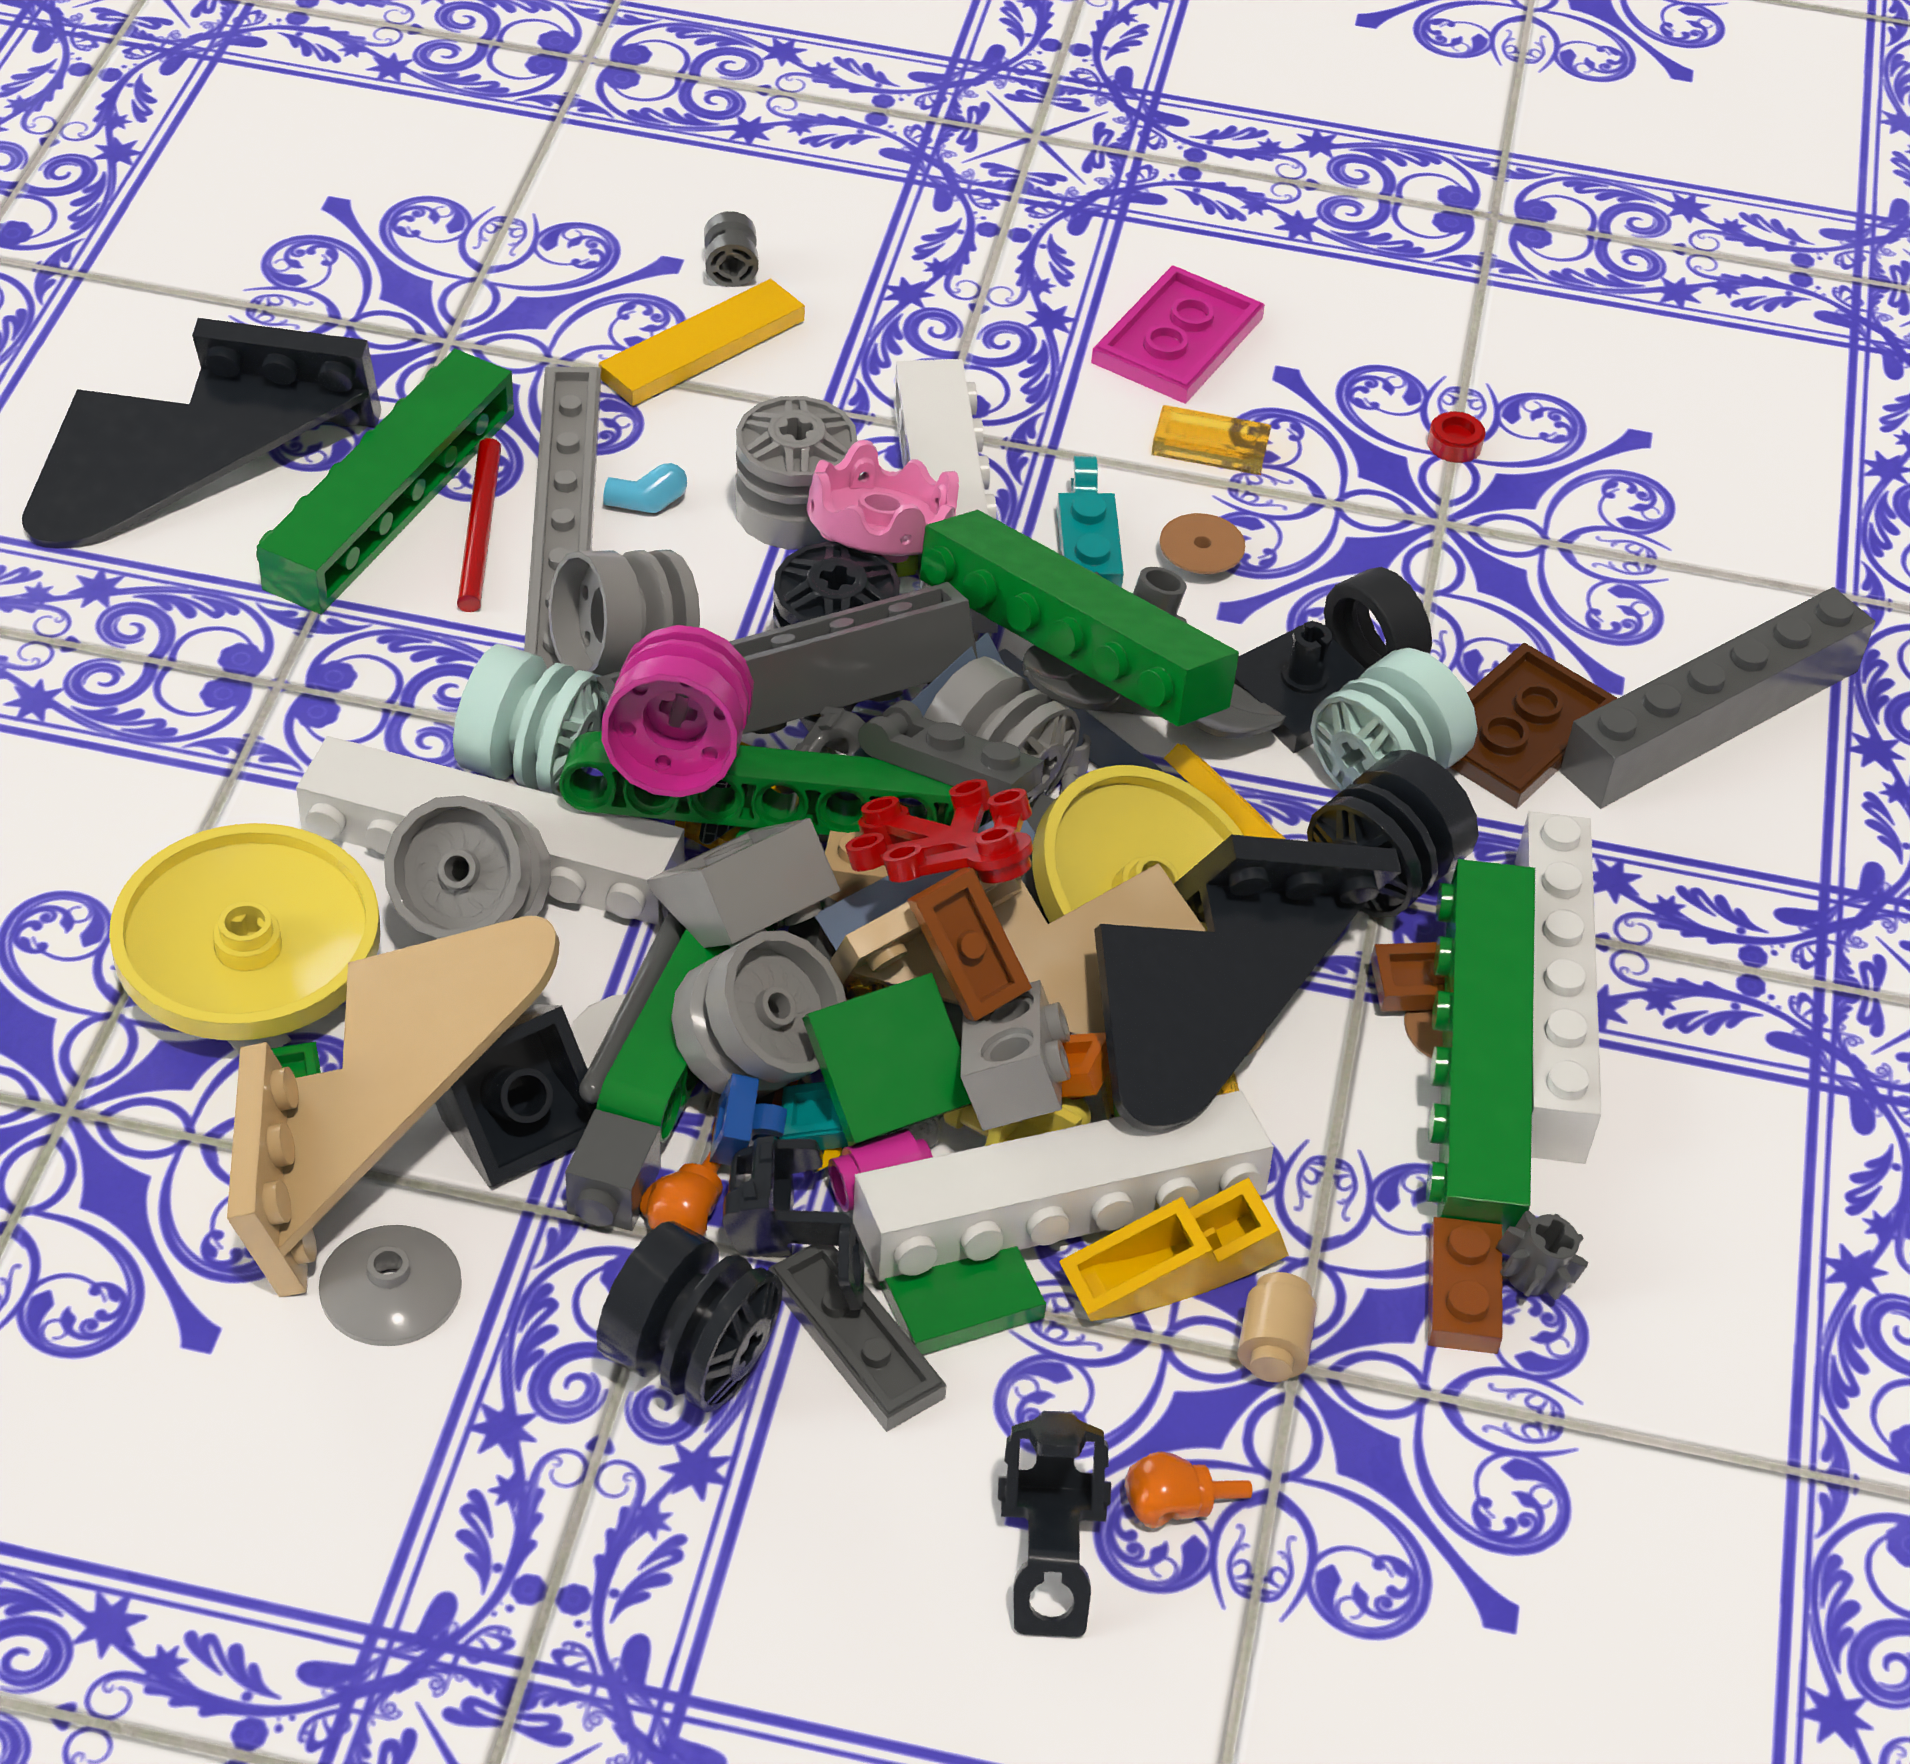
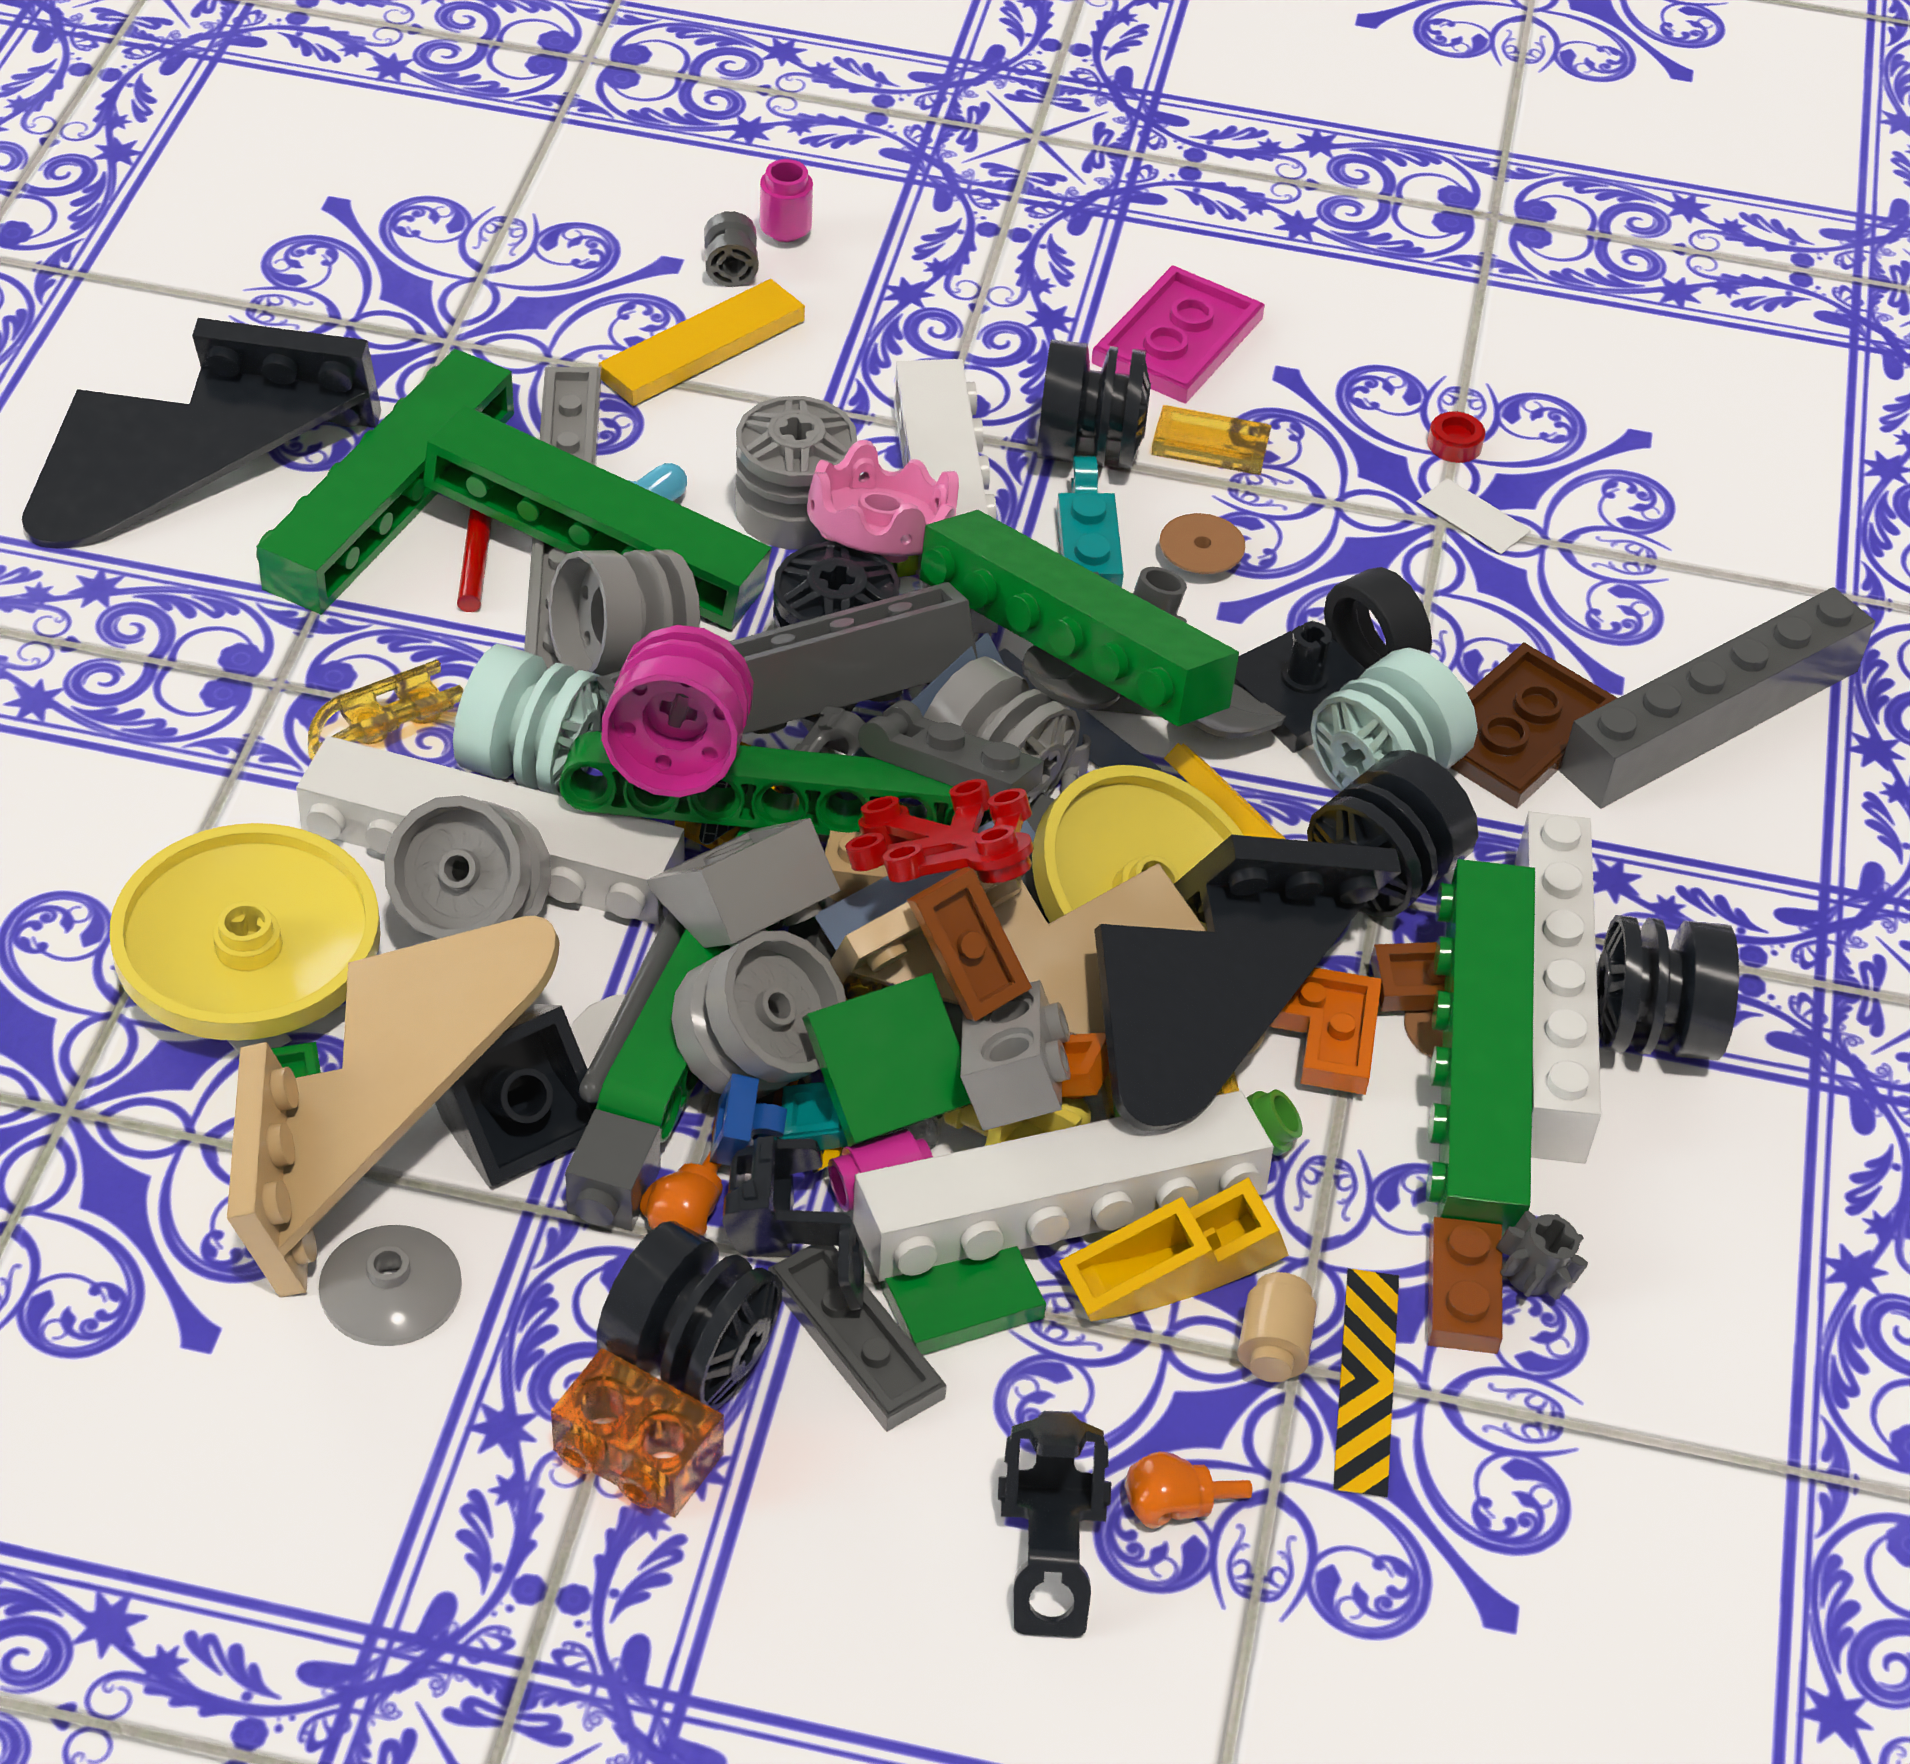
(371, 722): none -> clear yellow piece
(589, 508): none -> green brick
(647, 1421): none -> clear orange brick
(786, 200): none -> dark pink brick
(1092, 404): none -> black wheel
(1277, 1118): none -> bright green plate
(1340, 1026): none -> orange plate
(1366, 1383): none -> sticker
(1474, 515): none -> white sticker
(1681, 988): none -> black wheel

